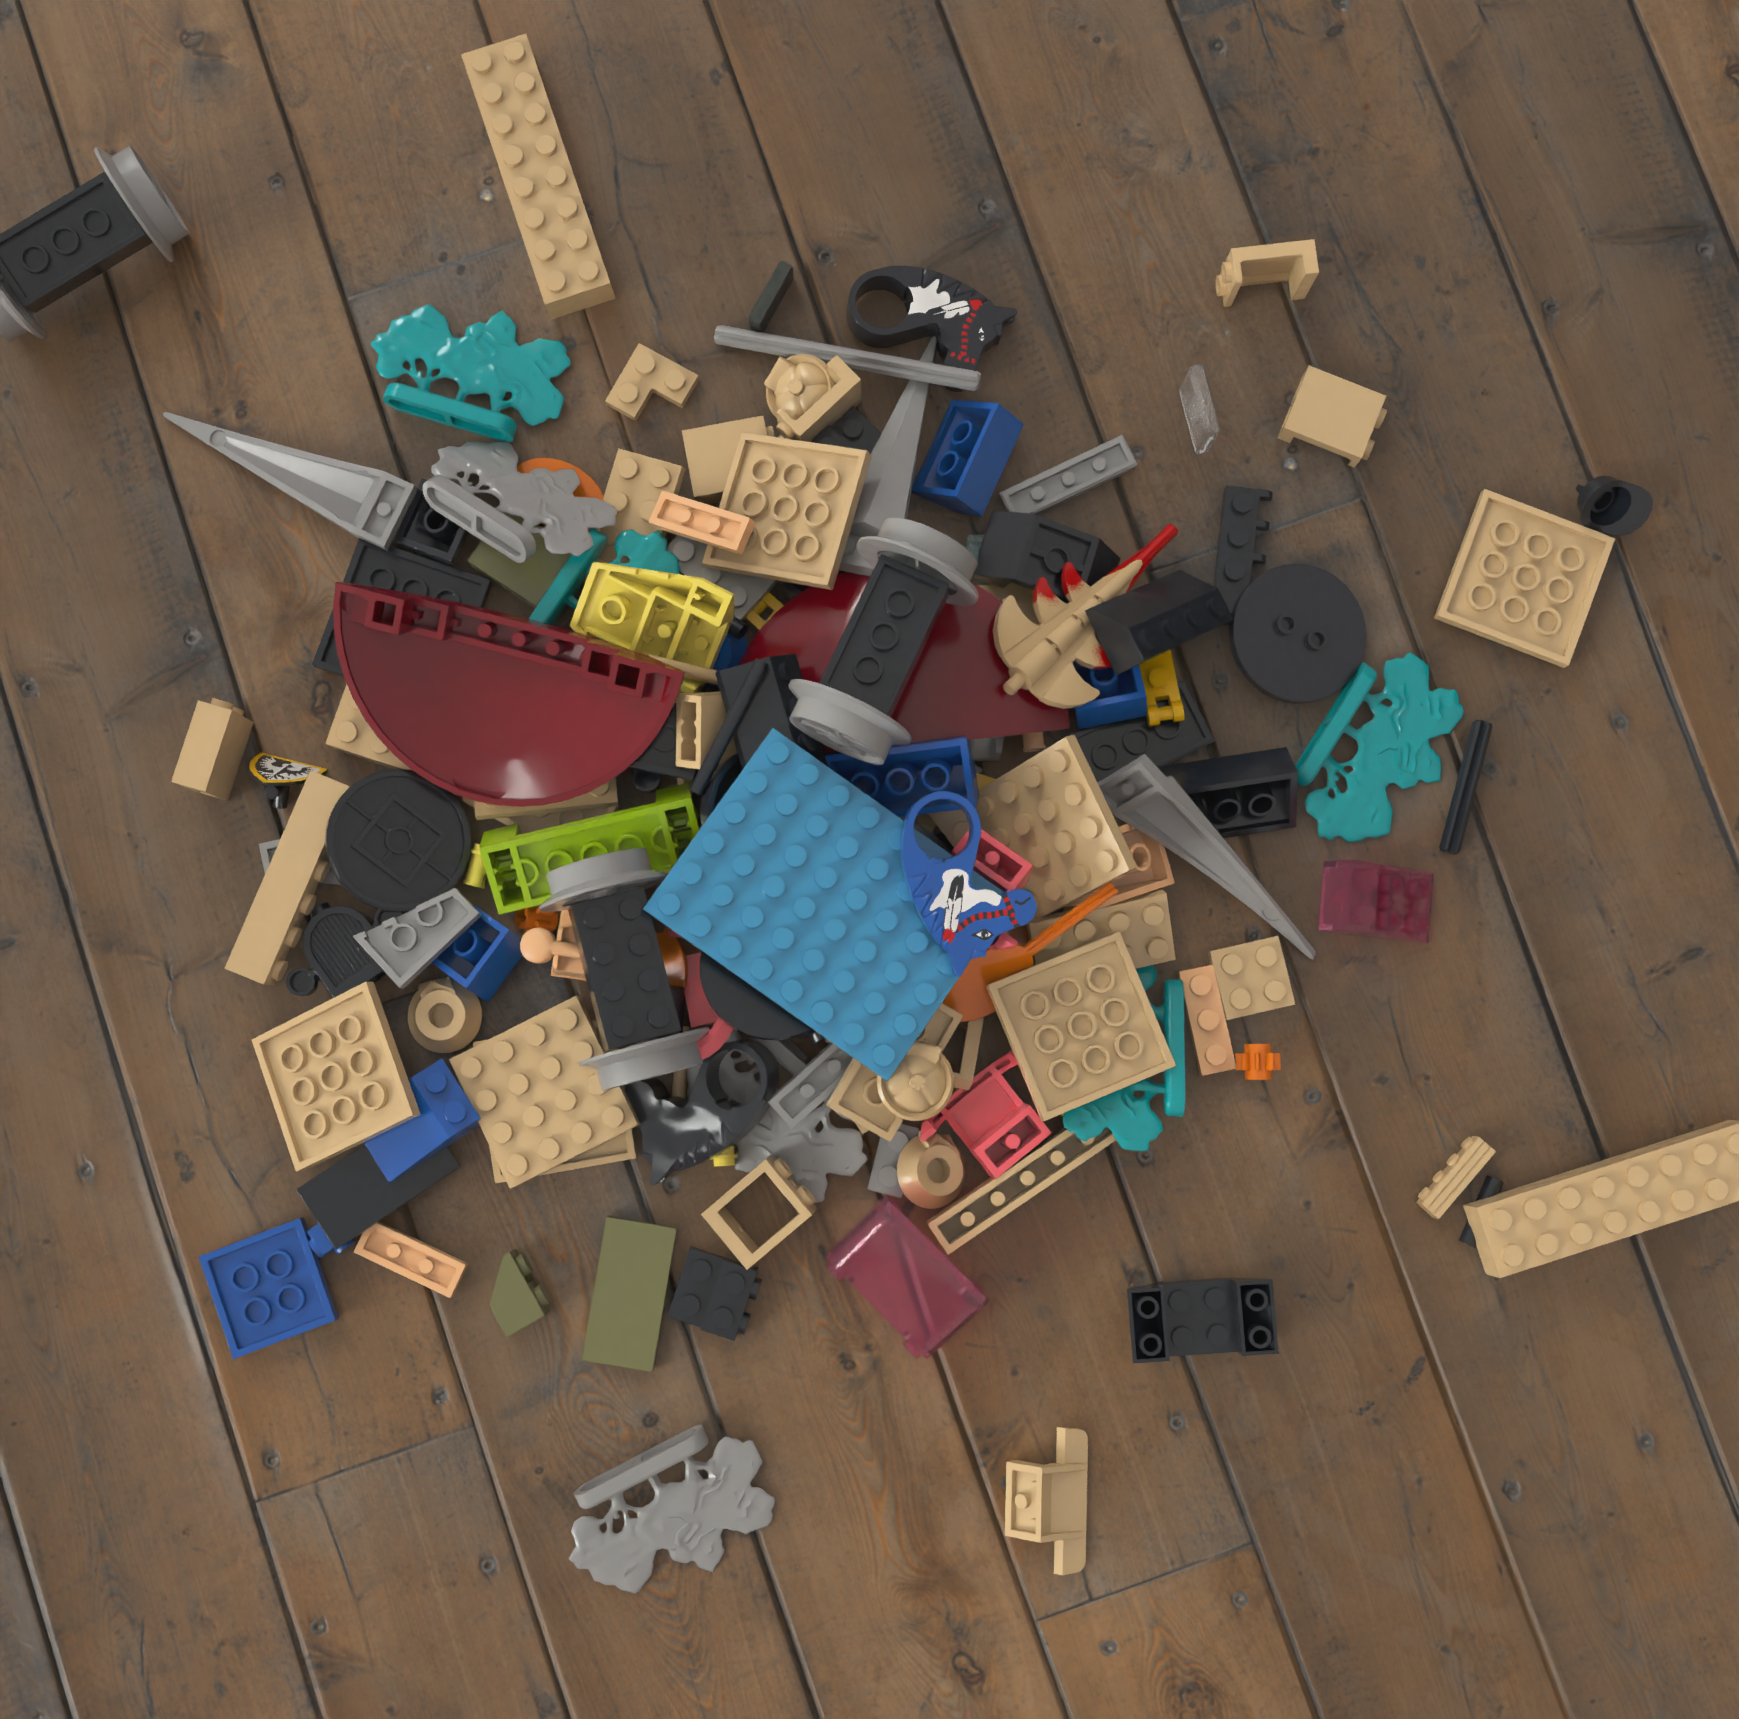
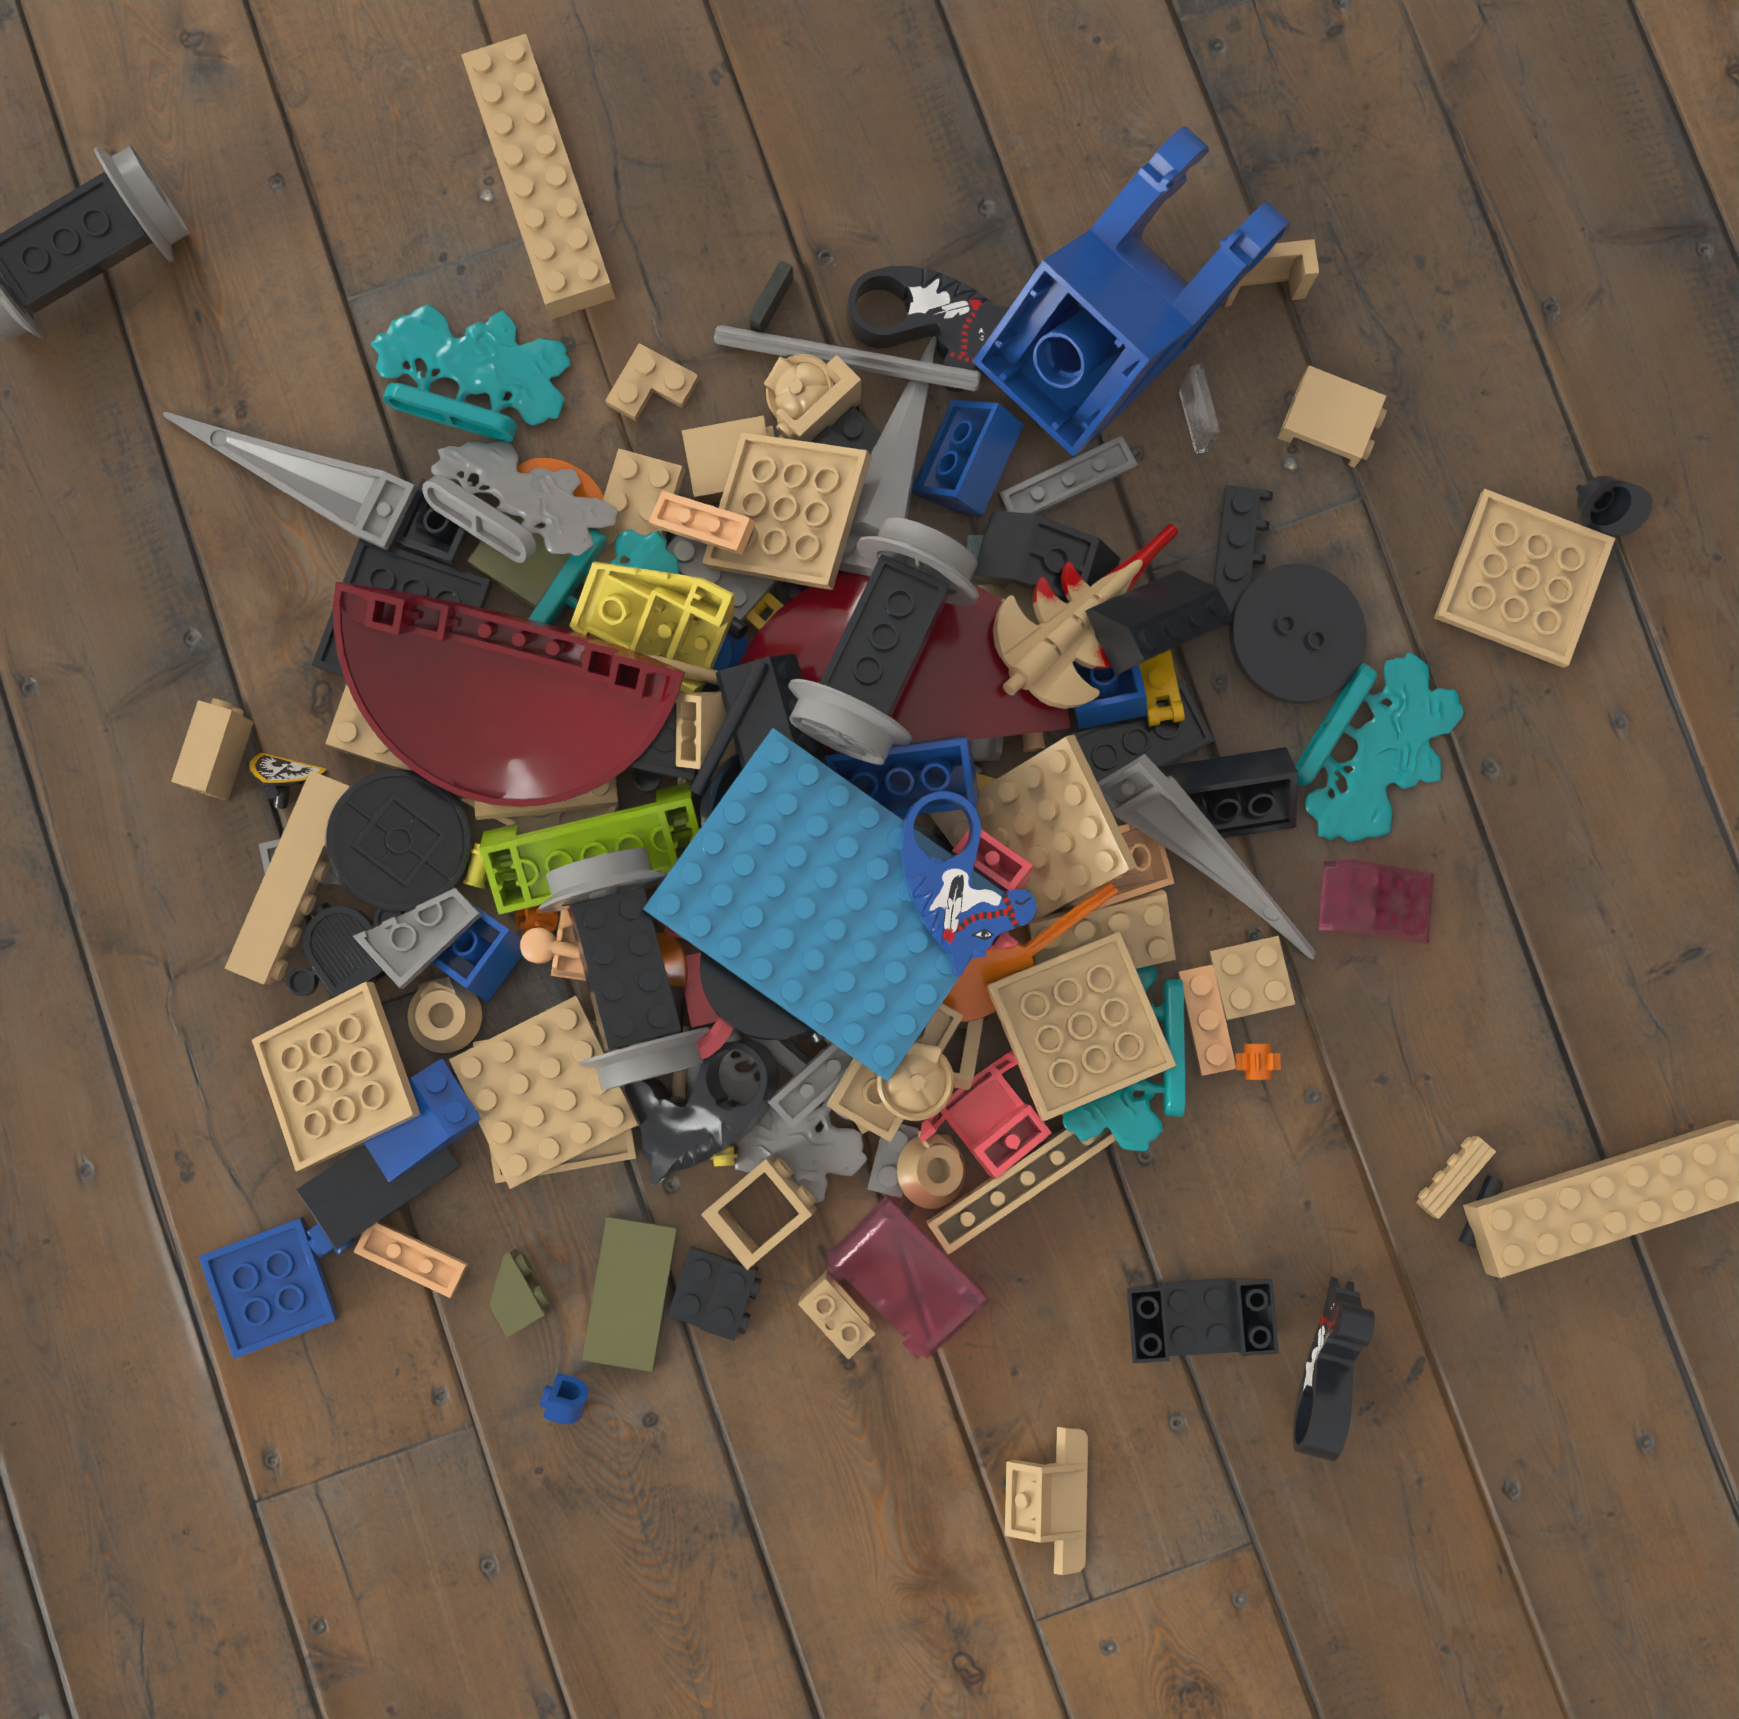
(564, 1400): none -> blue plate
(681, 1518): light grey plant -> none
(832, 1305): none -> tan window
(1111, 311): none -> blue piece
(1327, 1381): none -> black animal
(1465, 787): black axle -> none

